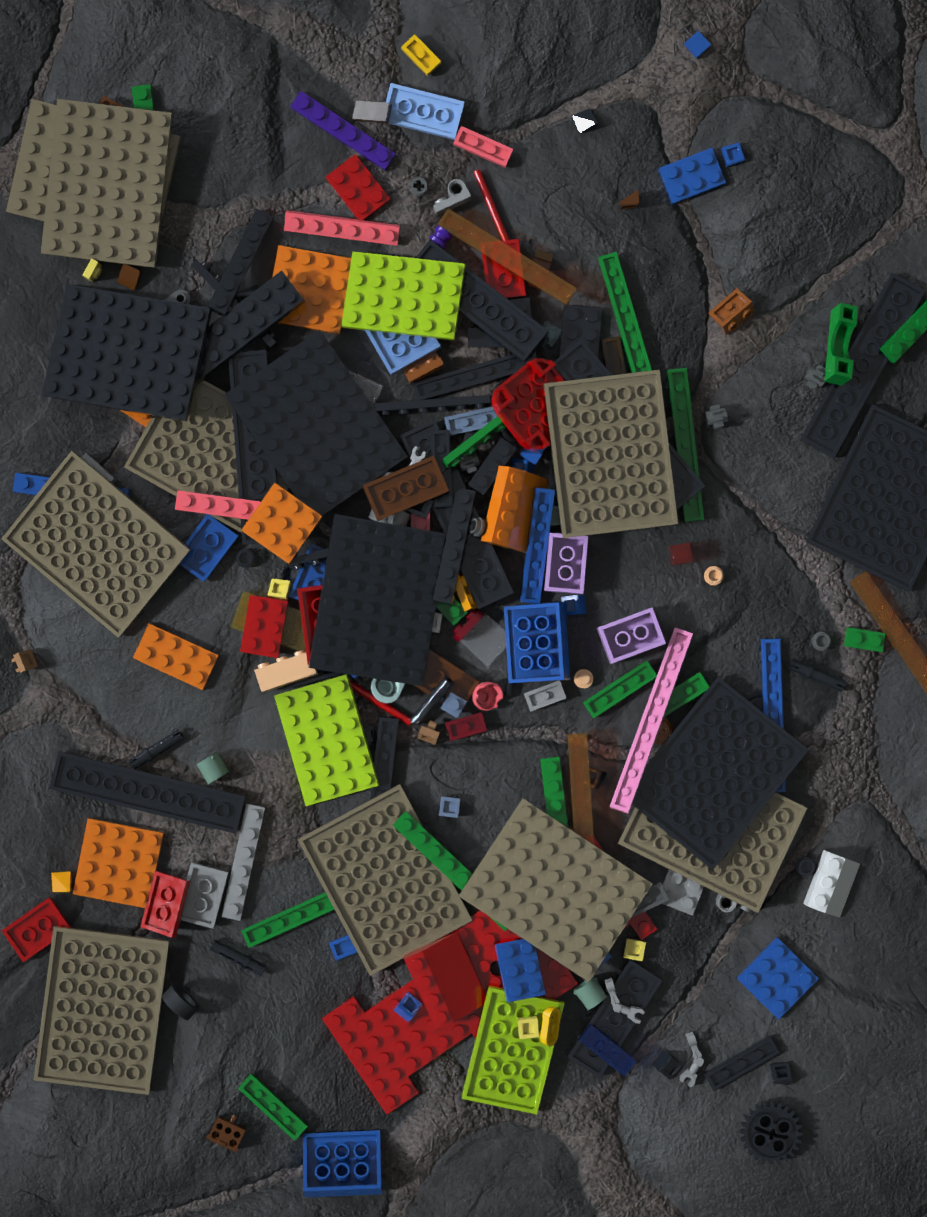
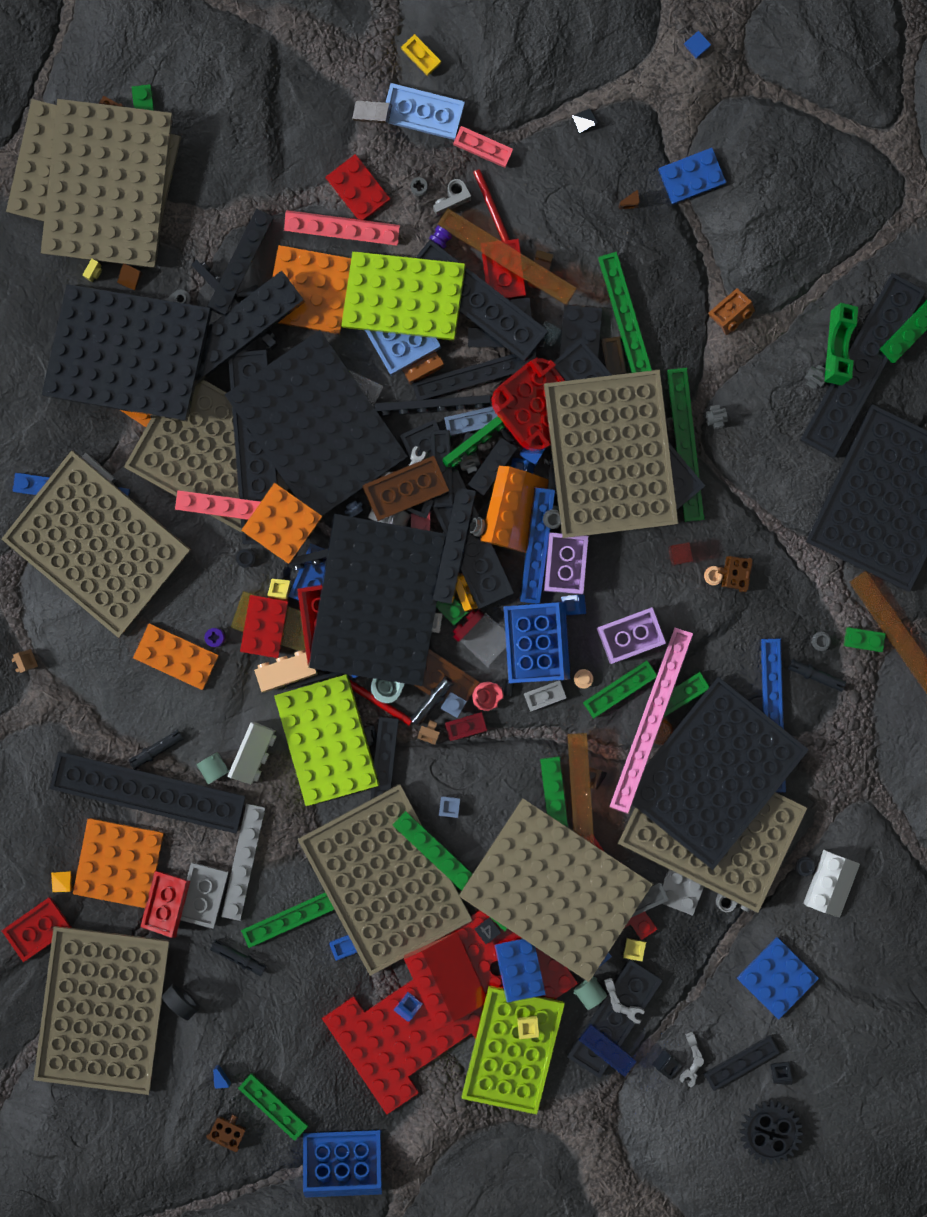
(208, 547): blue plate -> none
(214, 640): none -> dark purple wheel
(220, 1078): none -> blue slope
(252, 753): none -> white slope
(342, 130): dark purple plate -> none
(353, 508): none -> sand blue plate
(487, 930): none -> black tile
(550, 1026): yellow plate -> none
(552, 519): none -> dark grey plate
(733, 154): blue tile -> none
(741, 575): none -> reddish brown piece

